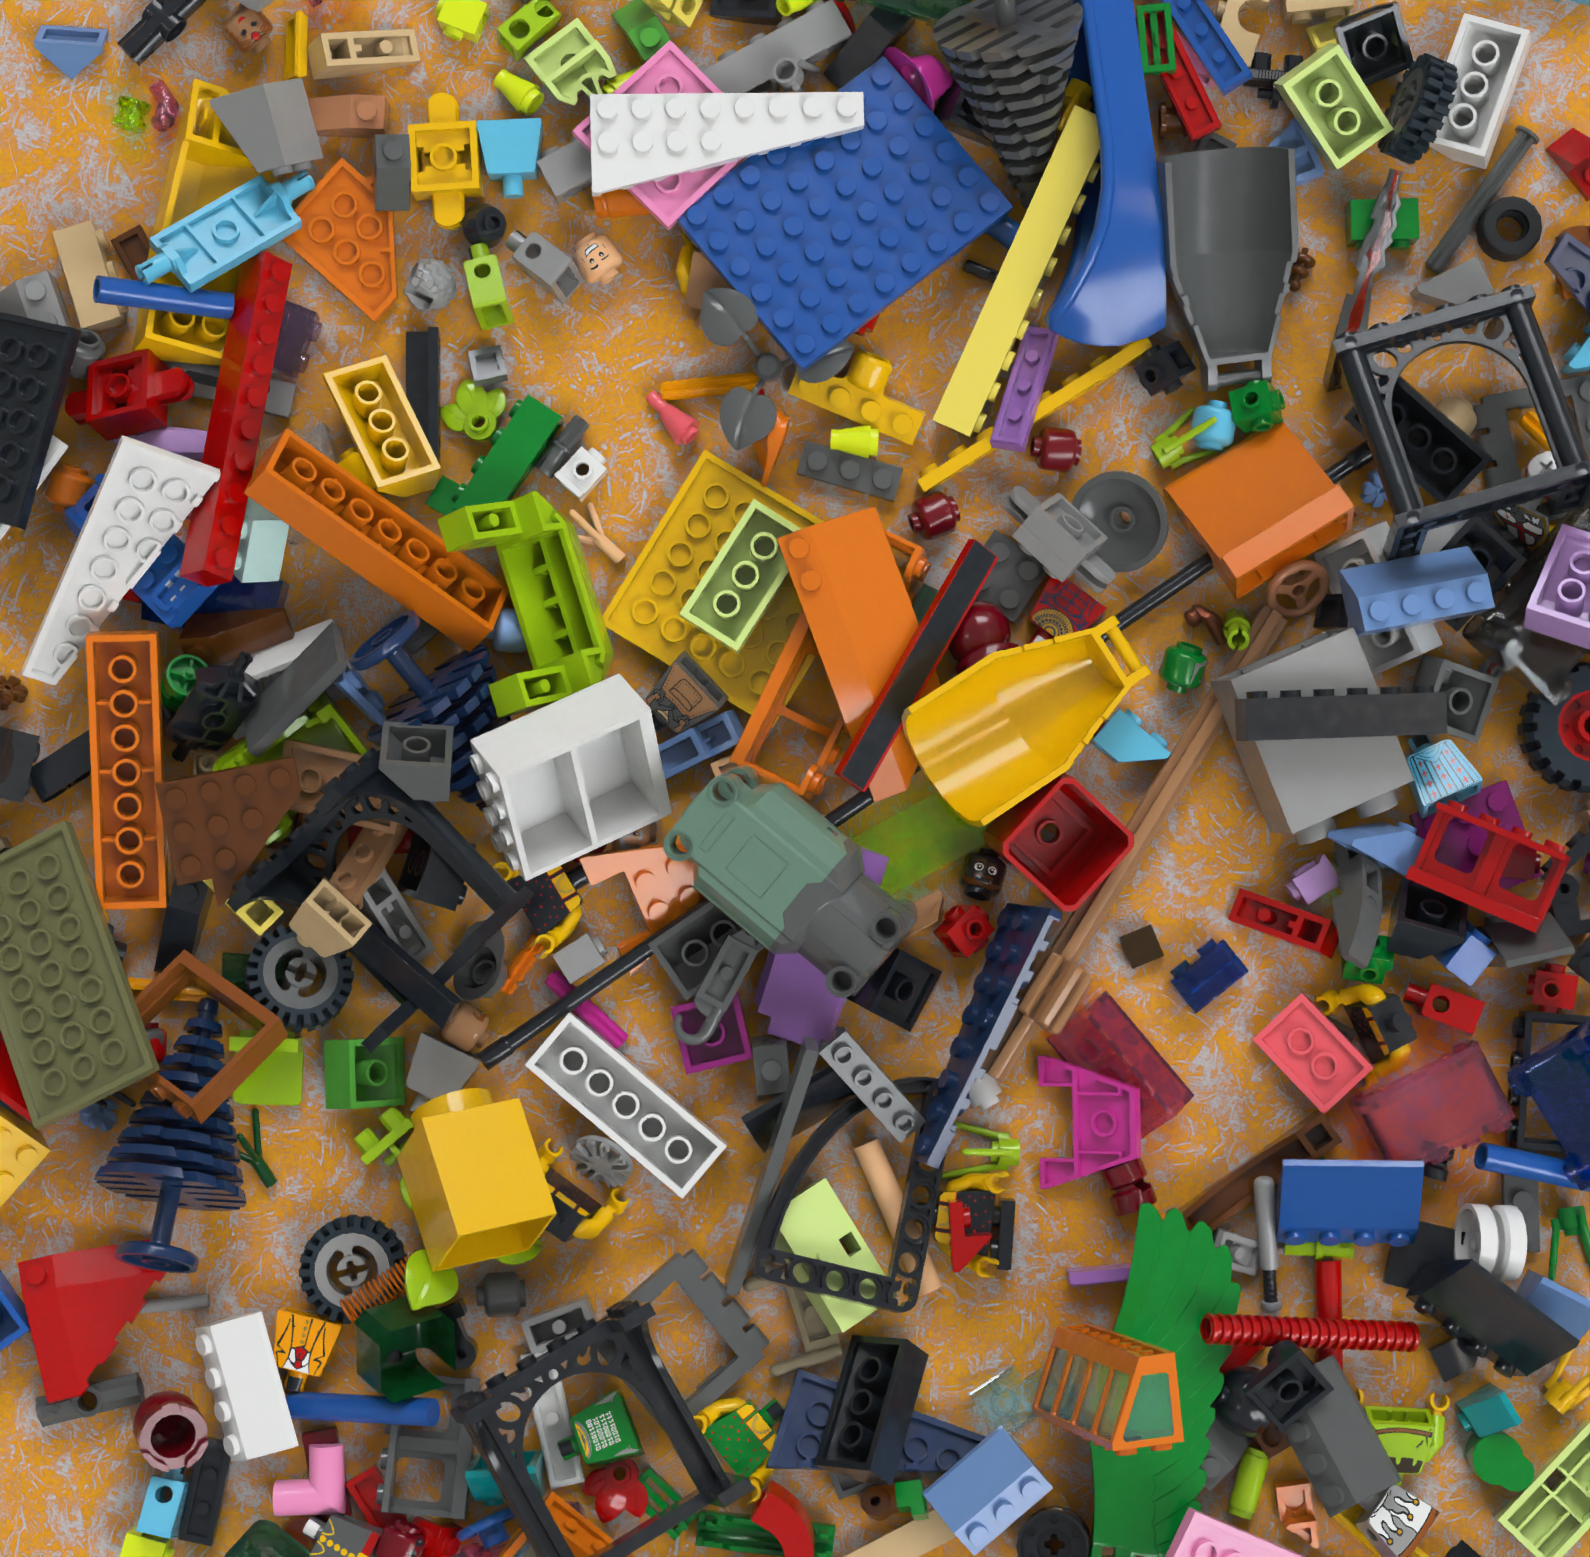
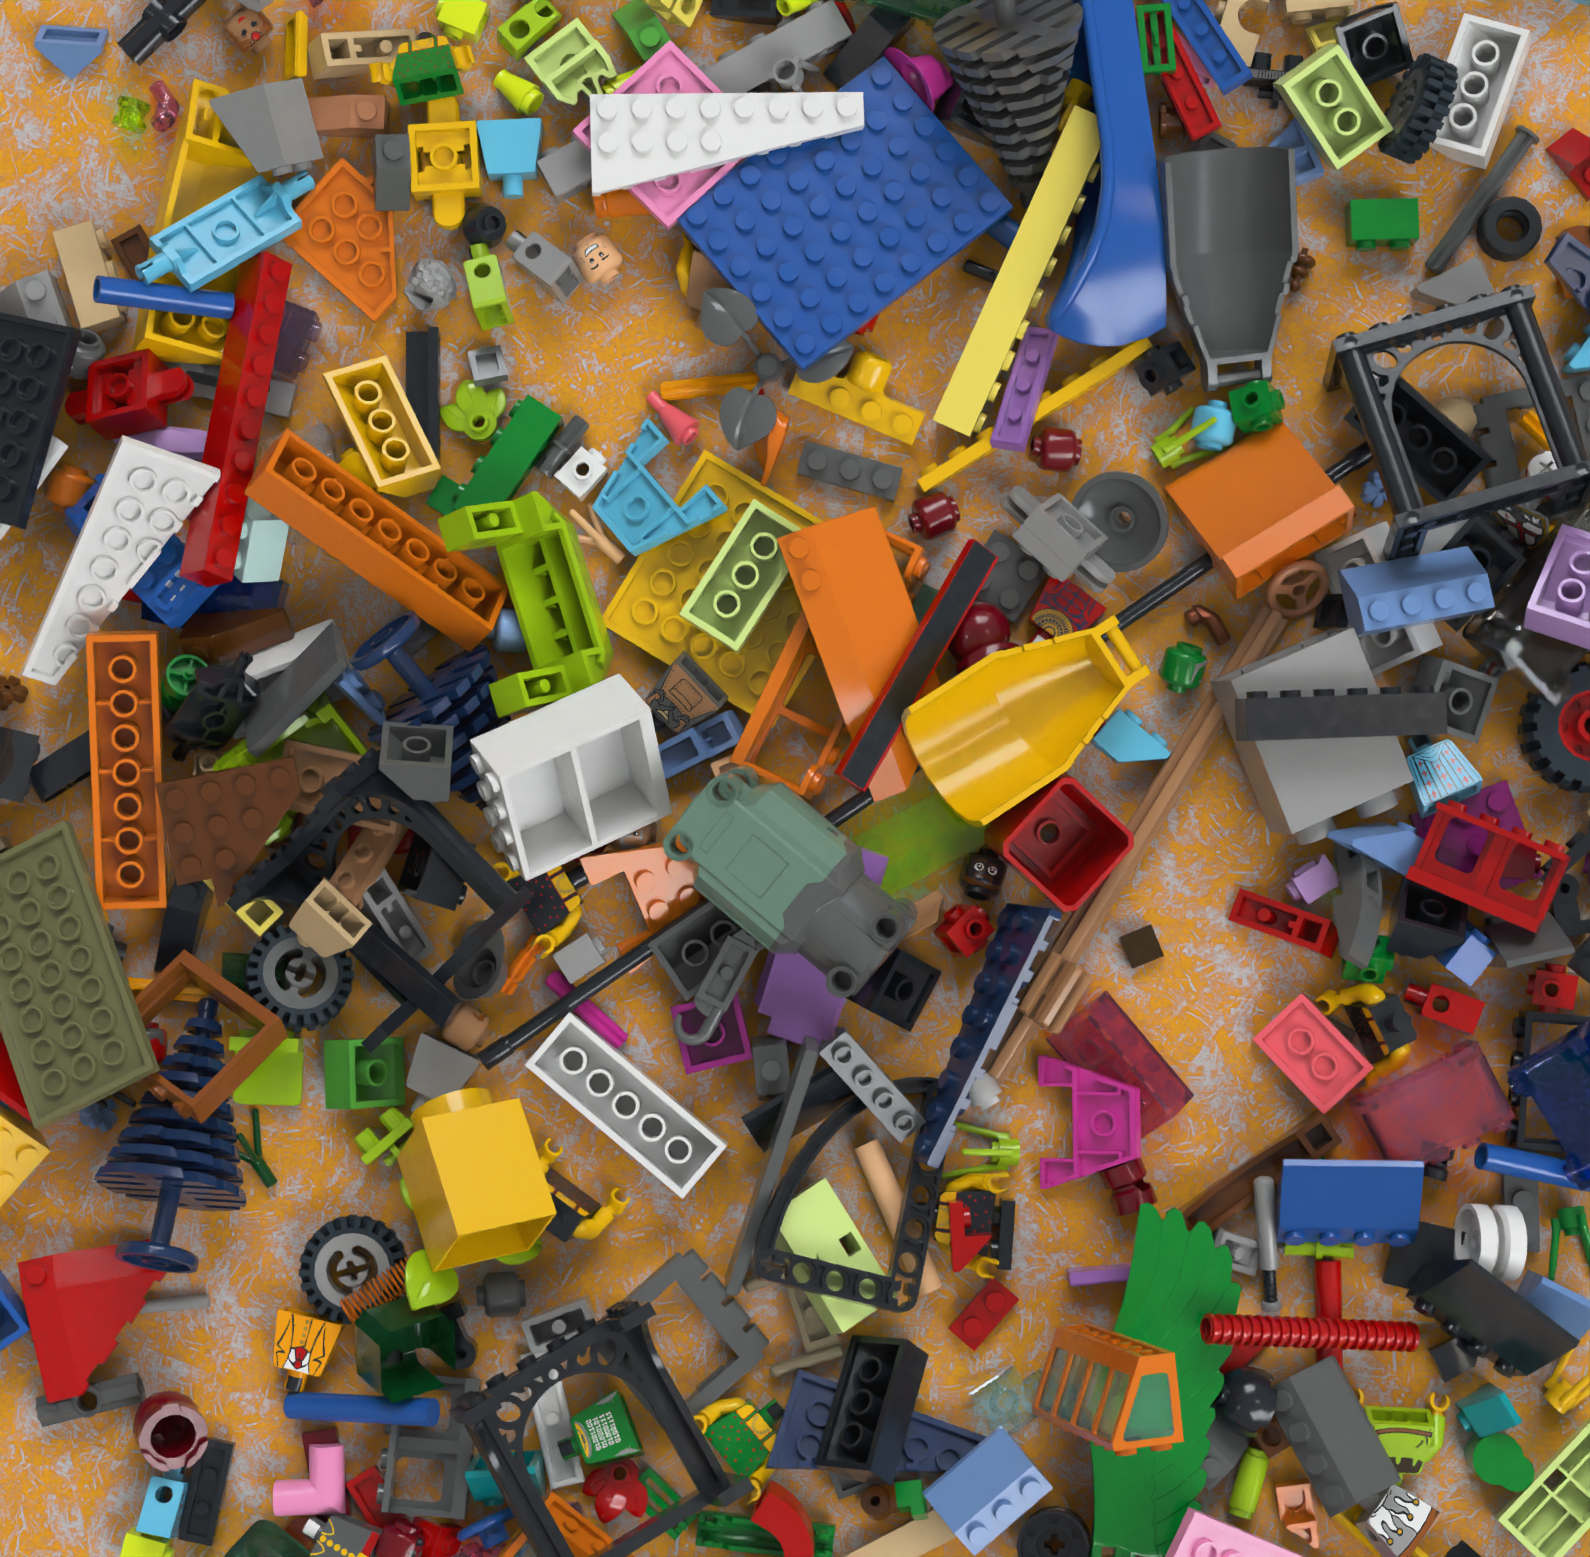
(245, 1386): white slope -> none
(424, 69): none -> green torso
(600, 1161): light grey wheel -> none
(640, 508): none -> medium azure wing
(856, 440): neon yellow cone -> none
(983, 1313): none -> red plate
(1206, 975): clear blue brick -> none
(1237, 629): lime pin -> none
(1287, 1385): black slope -> none
(1371, 257): dark grey sword -> none

